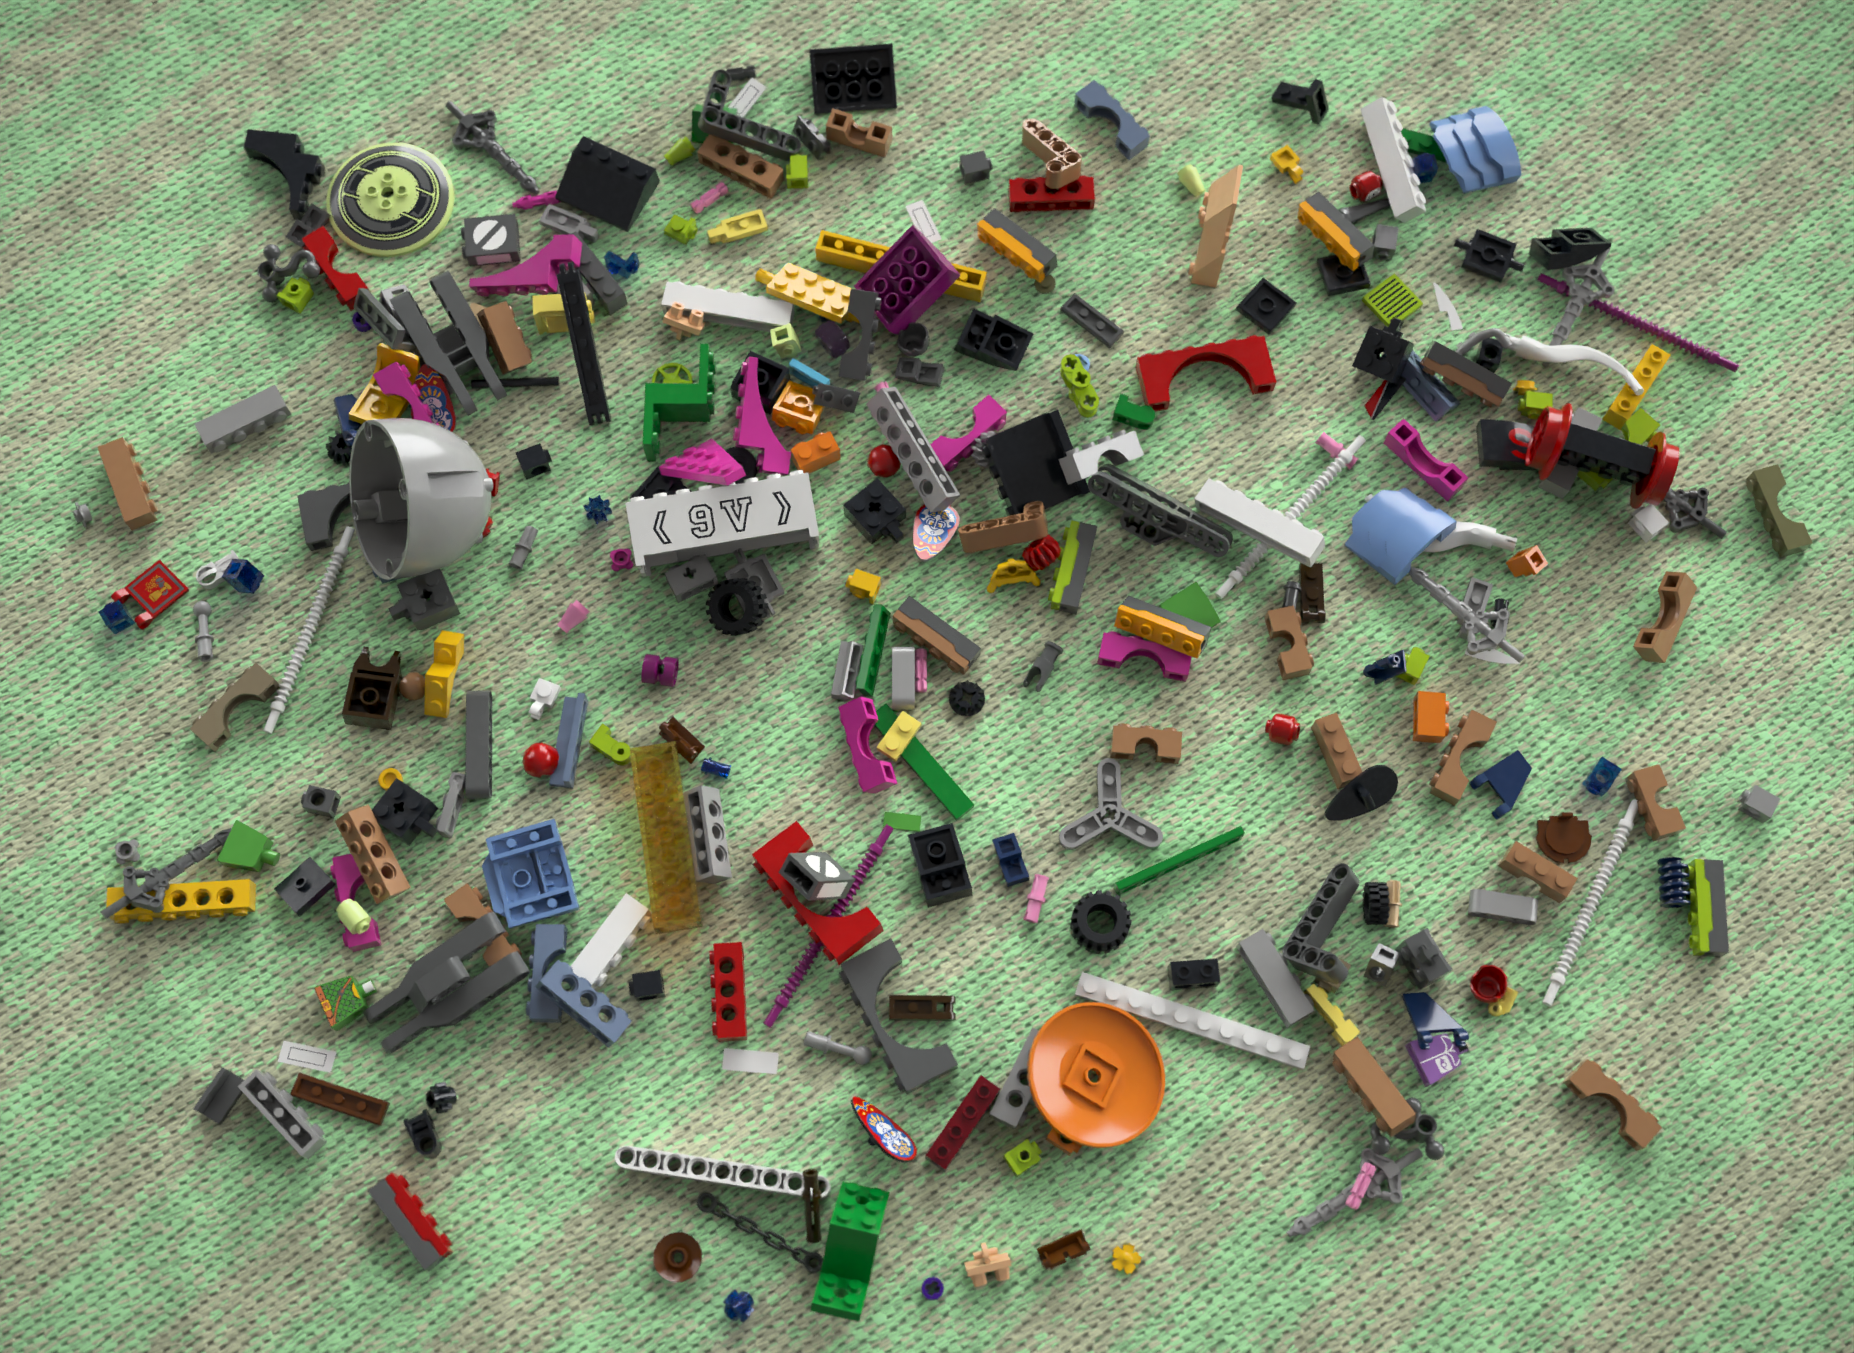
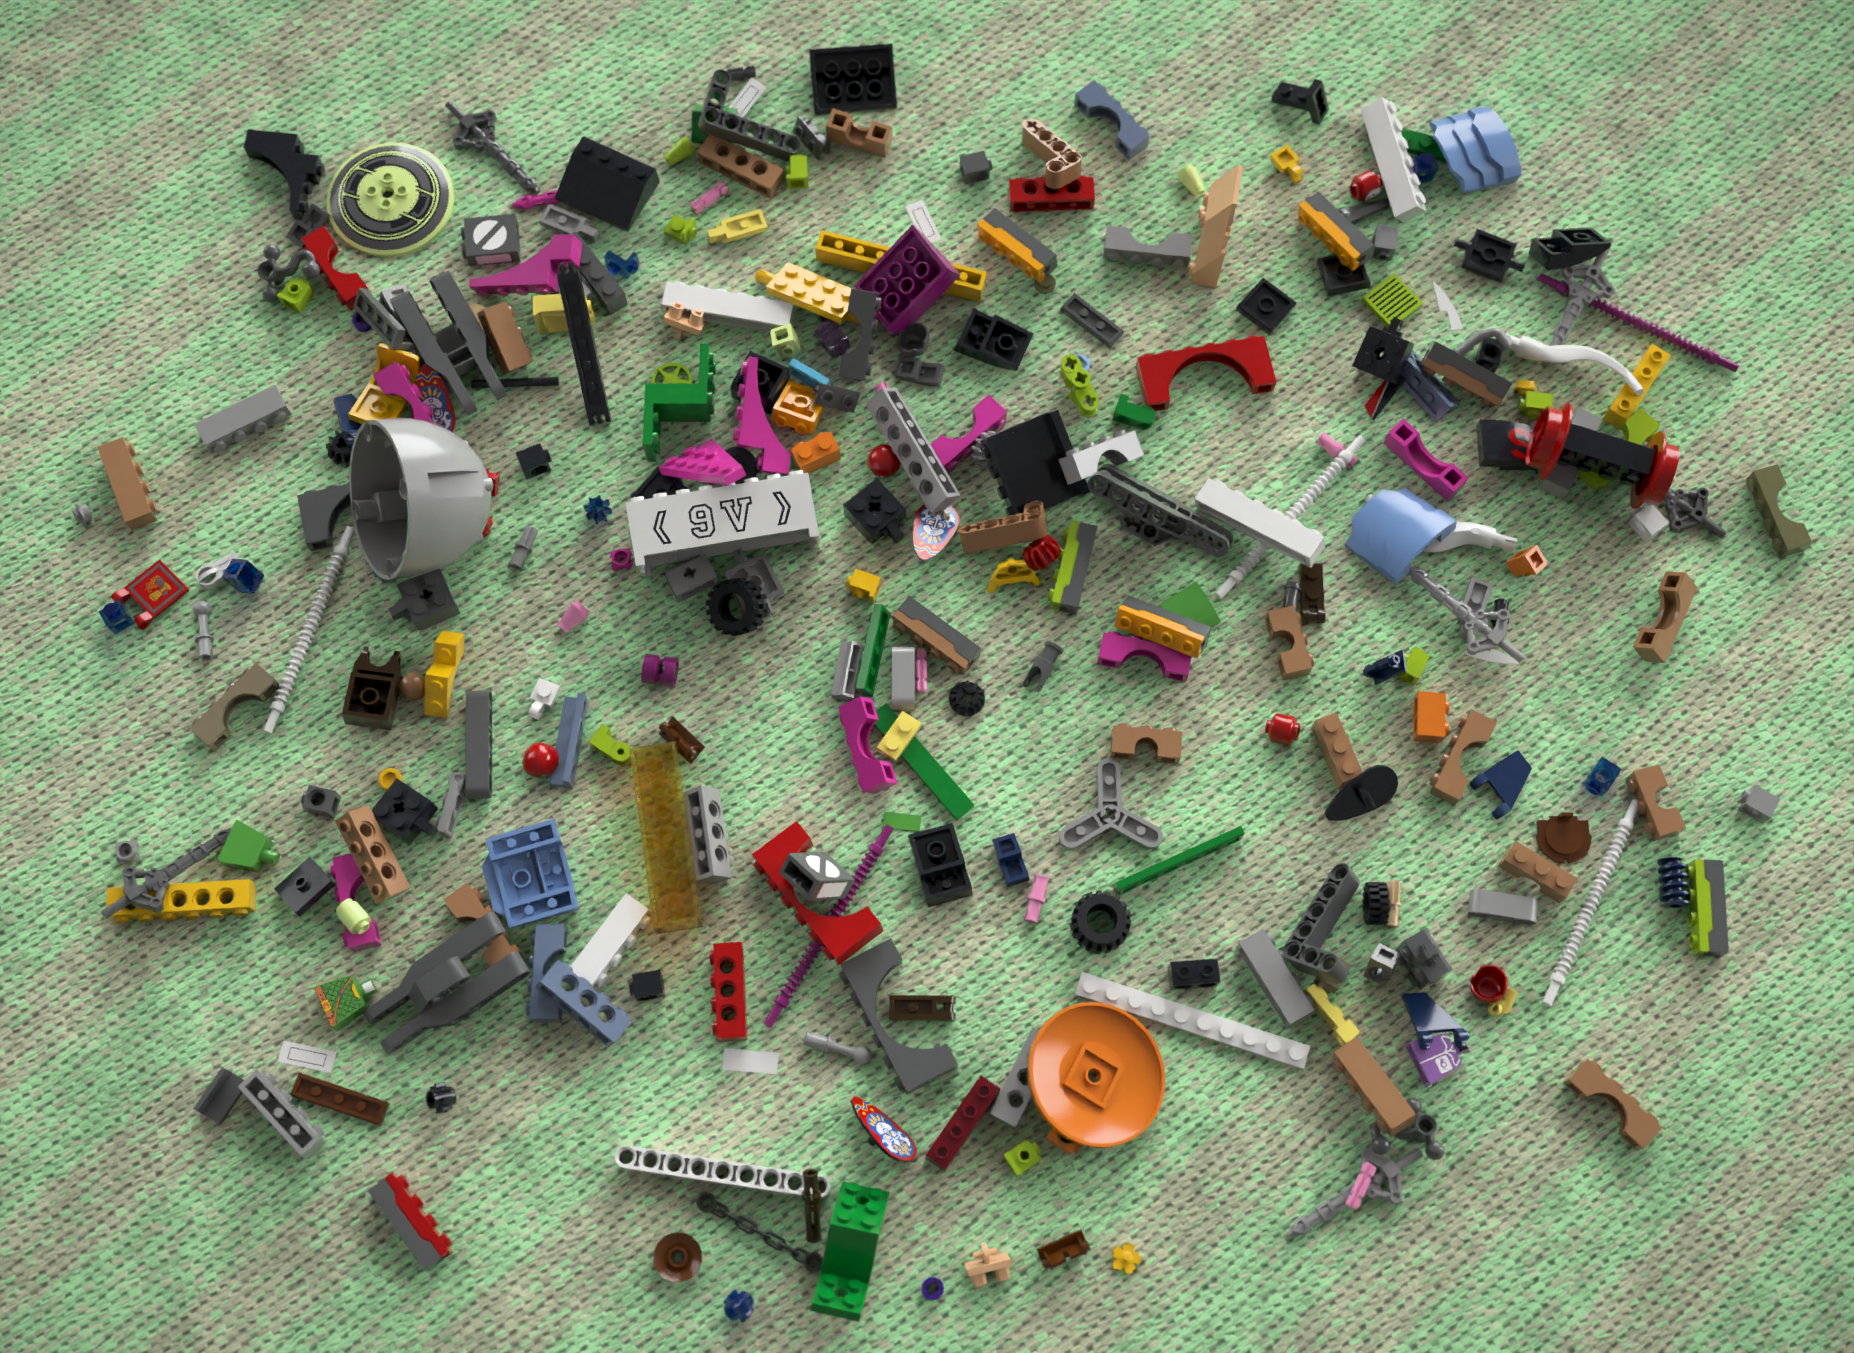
(422, 1129): black piece -> none
(715, 768): clear blue pin -> none
(1122, 246): none -> light grey arch

